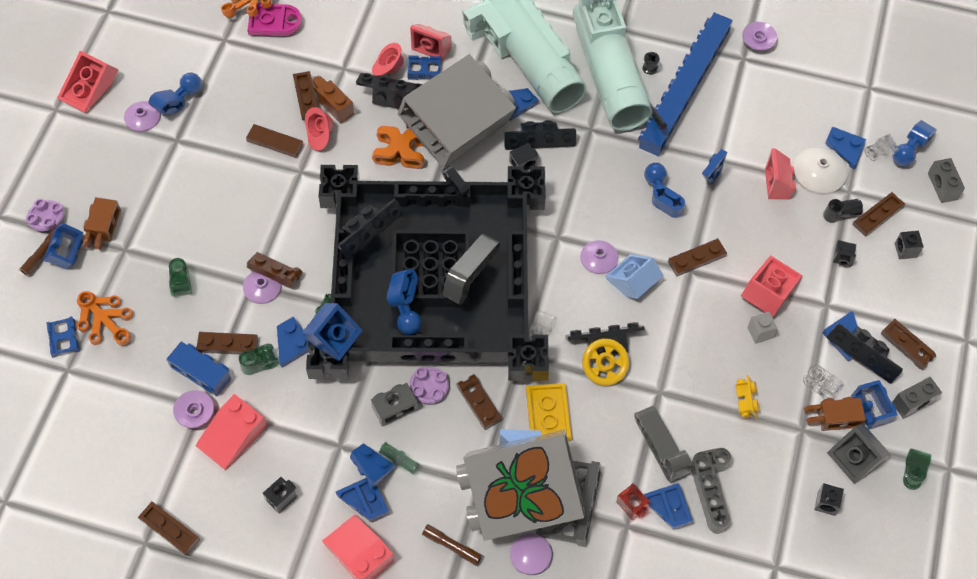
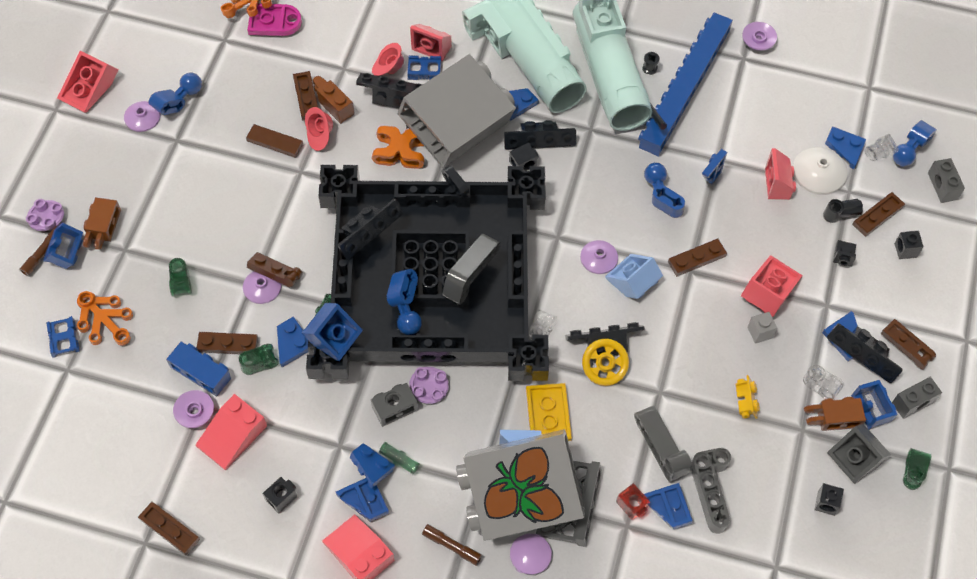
(479, 402): reddish brown plate -> none

